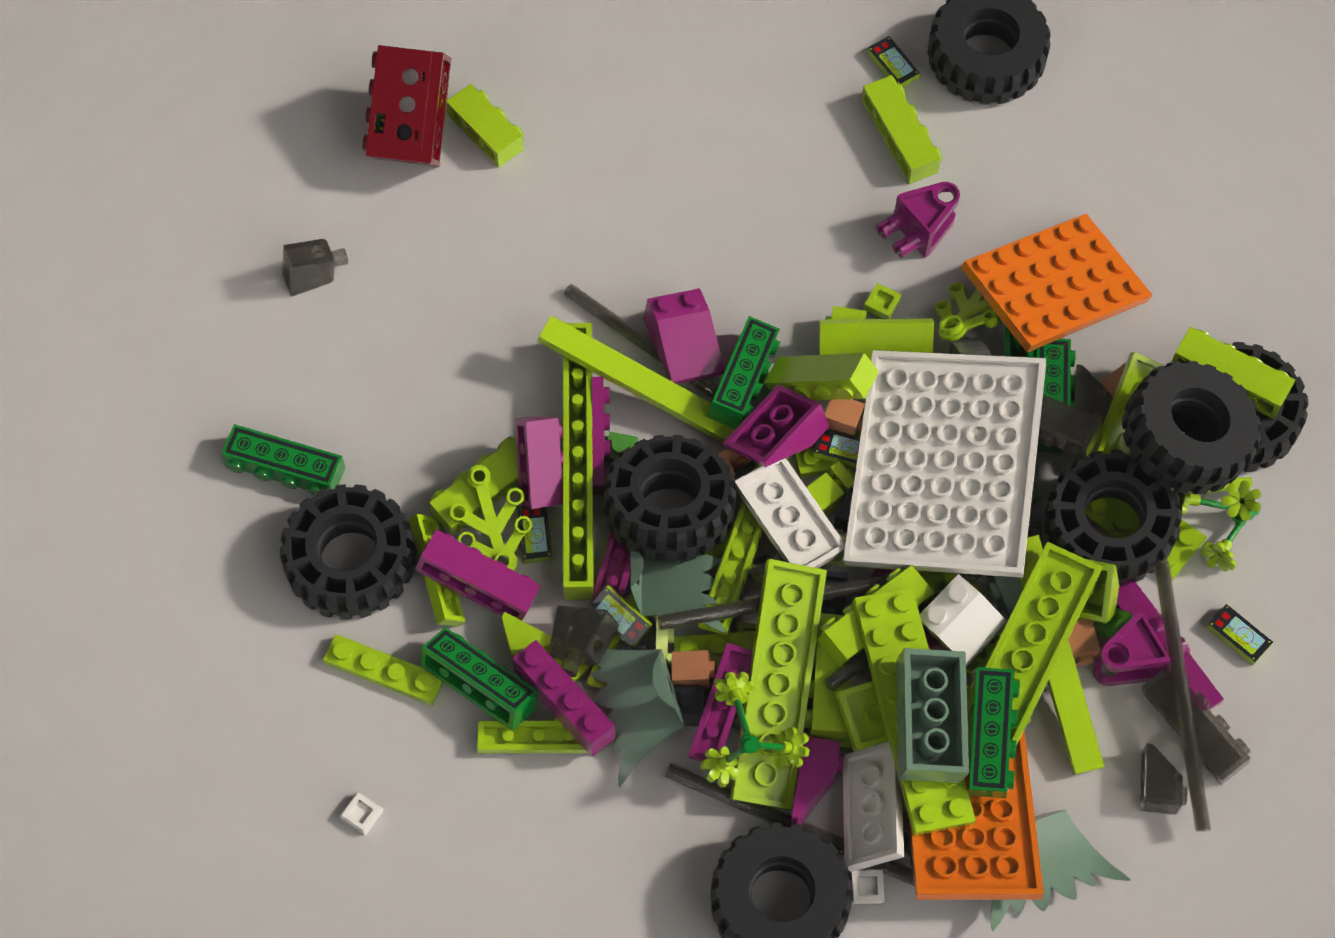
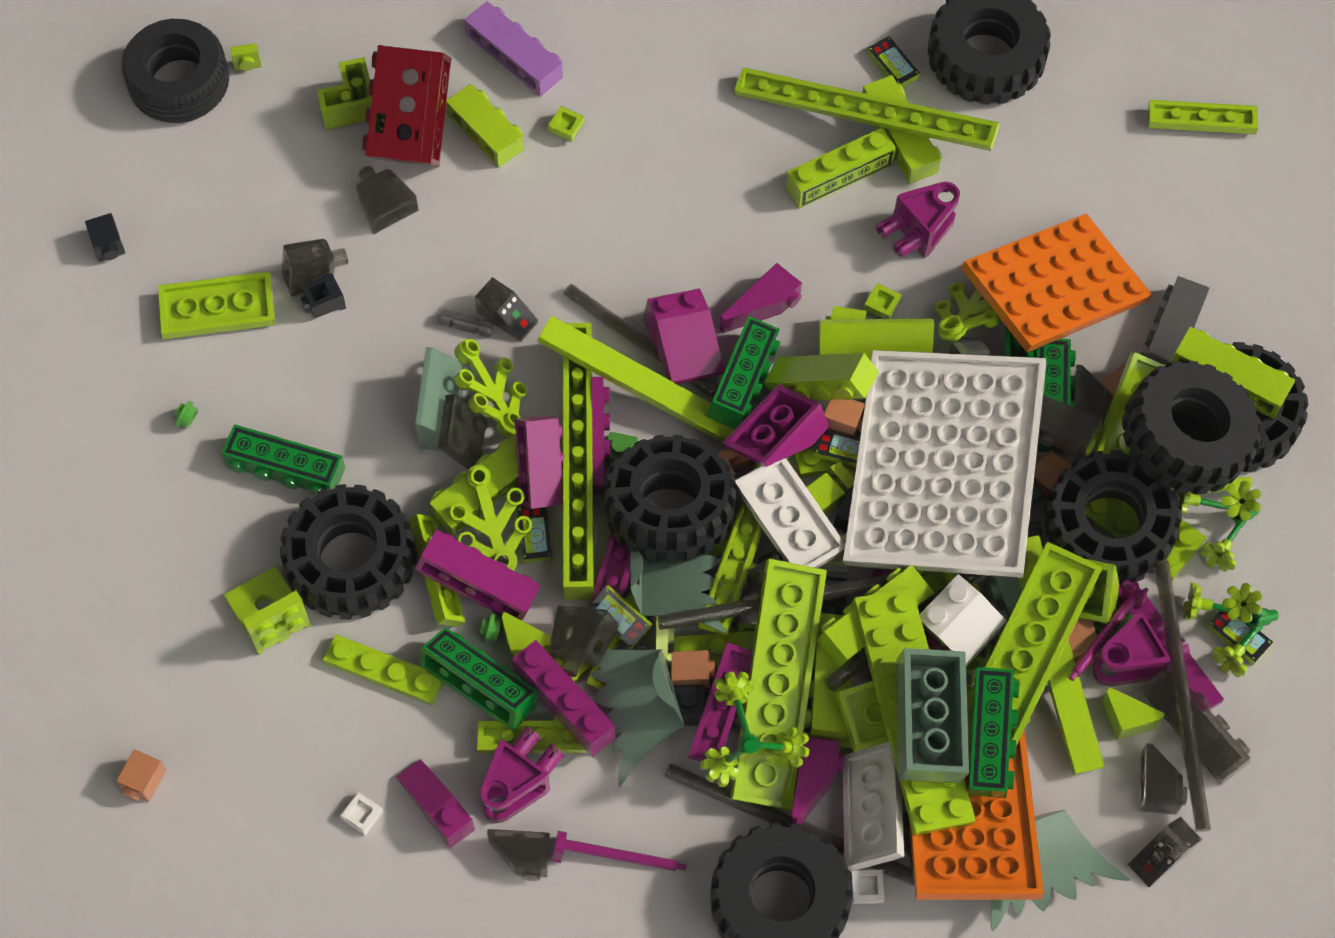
(105, 237): none -> black brick
(140, 776): none -> nougat brick
(169, 42): none -> black tyre
(185, 414): none -> bright green plate
(216, 305): none -> lime plate
(245, 57): none -> lime plate
(276, 620): none -> lime bracket
(322, 296): none -> black brick
(347, 102): none -> lime brick
(384, 198): none -> clear smoke torso
(435, 384): none -> sand green slope
(436, 803): none -> magenta slope
(462, 431): none -> clear smoke plate
(466, 322): none -> dark grey axle
(468, 353): none -> lime plant
(490, 628): none -> bright green plate
(505, 309): none -> slope
(514, 48): none -> medium lavender brick
(516, 777): none -> magenta piece
(523, 851): none -> clear smoke slope
(562, 844): none -> magenta piece
(566, 124): none -> lime plate
(764, 300): none -> magenta slope
(840, 168): none -> lime brick
(867, 109): none -> lime plate
(1048, 471): none -> nougat brick
(1129, 715): none -> lime slope
(1132, 598): none -> magenta piece
(1164, 851): none -> clear smoke slope
(1173, 321): none -> dark grey brick
(1202, 117): none -> lime plate
(1242, 604): none -> lime plant

